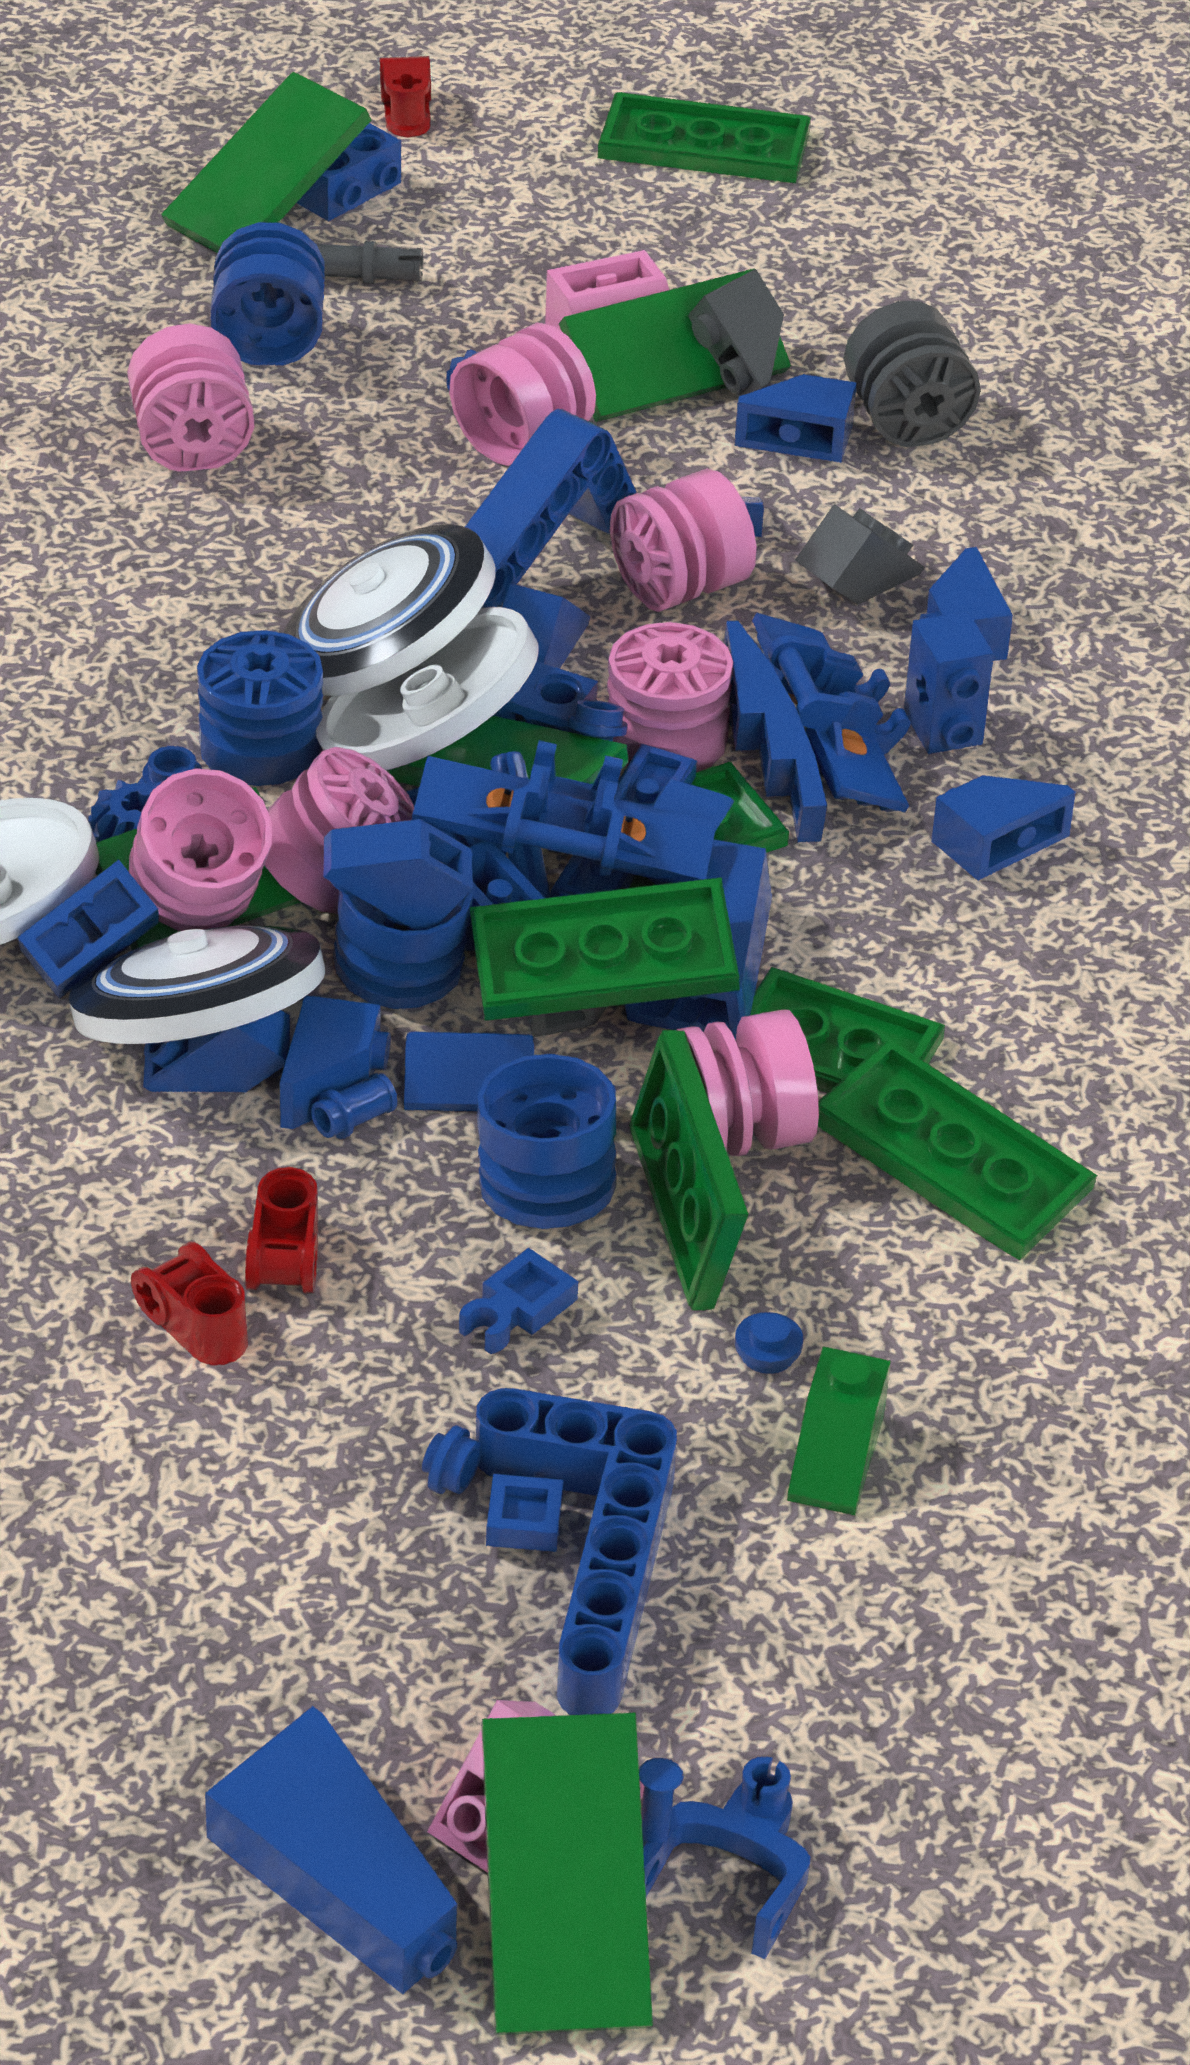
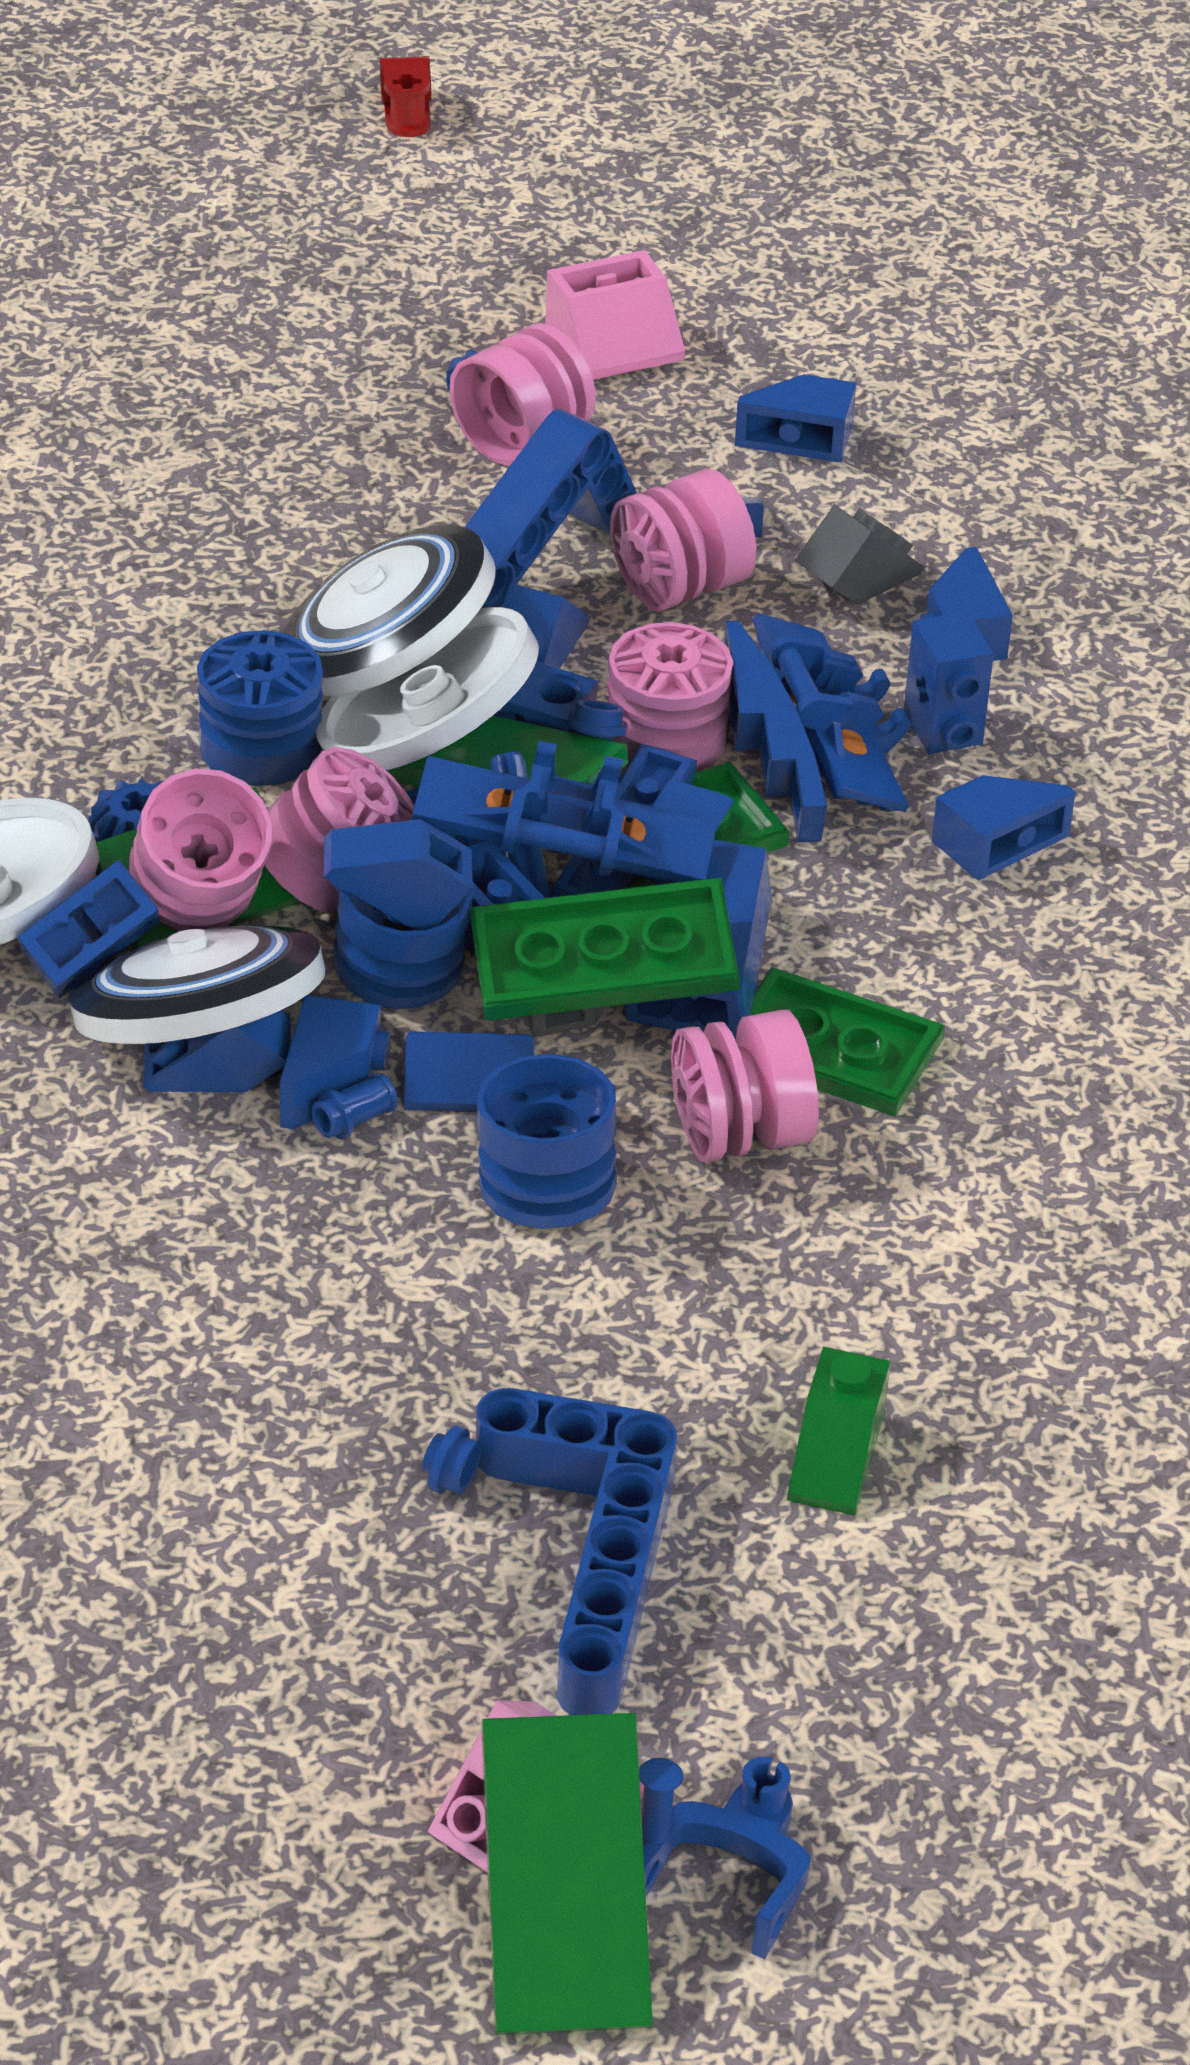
(167, 762): blue plate -> none
(190, 398): bright pink wheel -> none
(195, 1304): red piece -> none
(267, 162): green tile -> none
(269, 293): blue wheel -> none
(284, 1231): red piece -> none
(335, 1851): blue slope -> none
(357, 175): blue brick -> none
(372, 262): dark grey pin -> none
(521, 1293): blue plate -> none
(524, 1512): blue plate -> none
(647, 350): green tile -> none
(688, 1170): green tile -> none
(704, 137): green tile -> none
(741, 331): dark grey slope -> none
(768, 1342): blue plate -> none
(912, 374): dark grey wheel -> none
(954, 1149): green tile -> none

